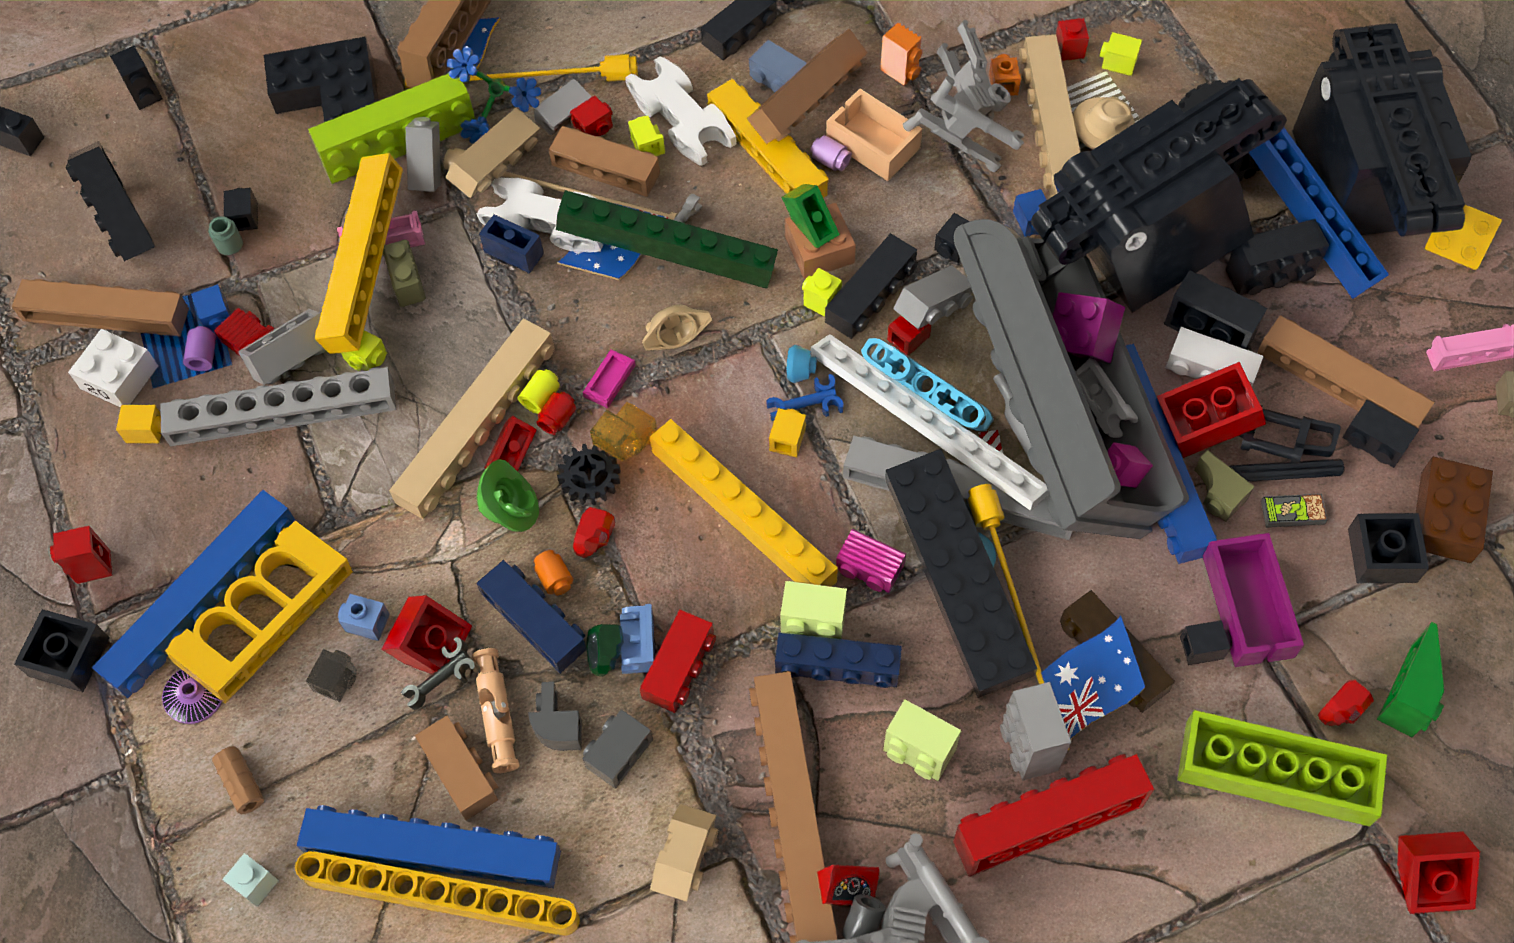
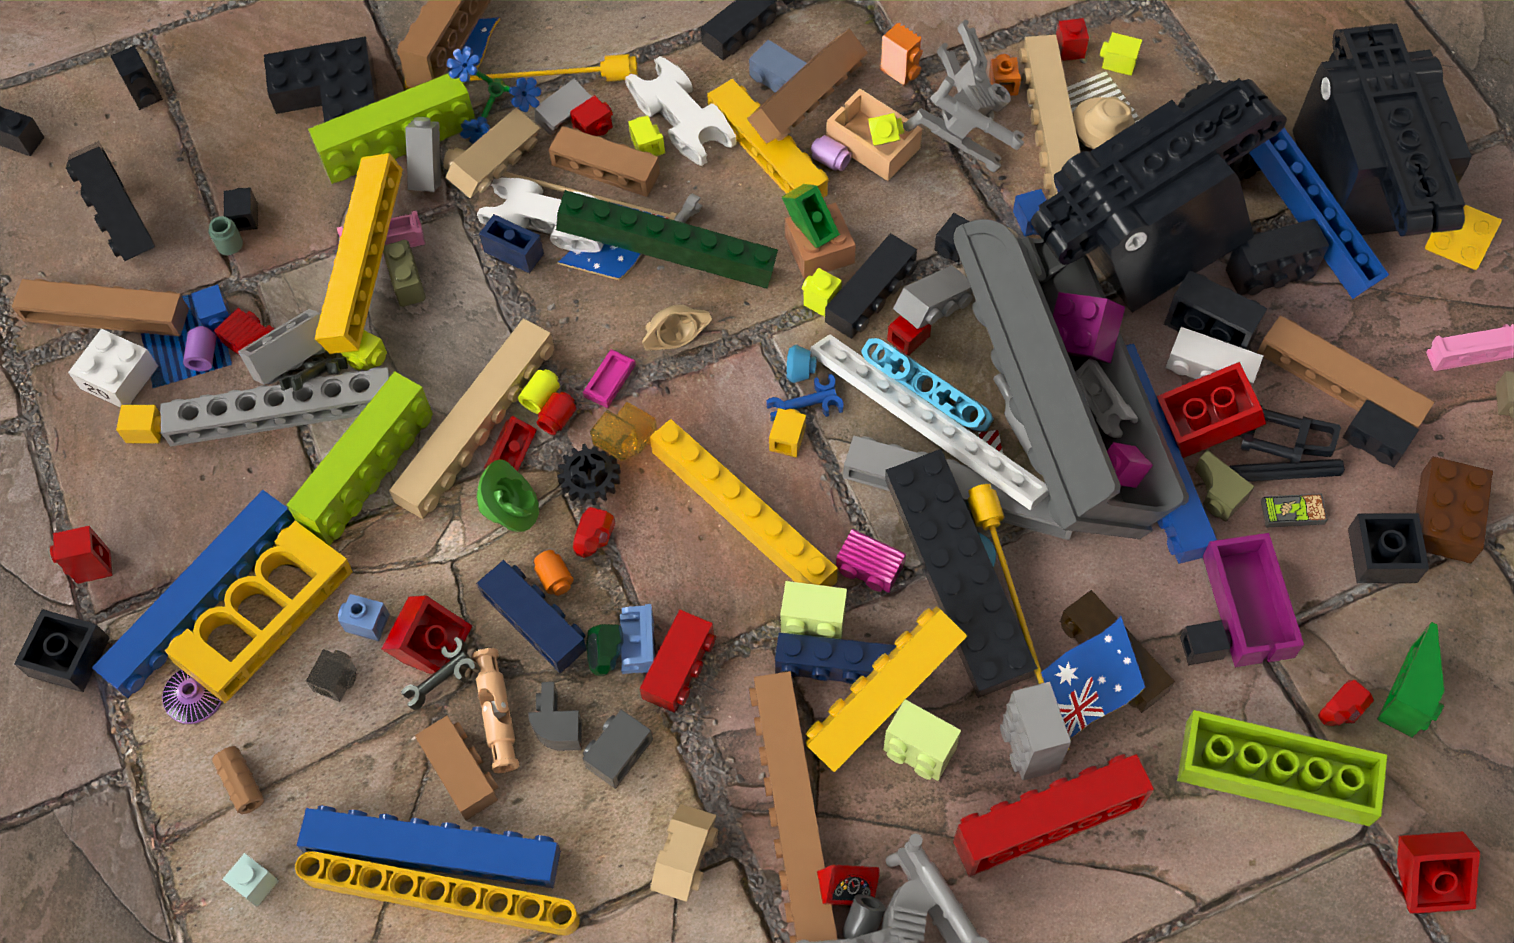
(312, 370): none -> pearl dark grey bar
(361, 458): none -> lime brick
(885, 129): none -> neon yellow brick
(885, 688): none -> yellow brick

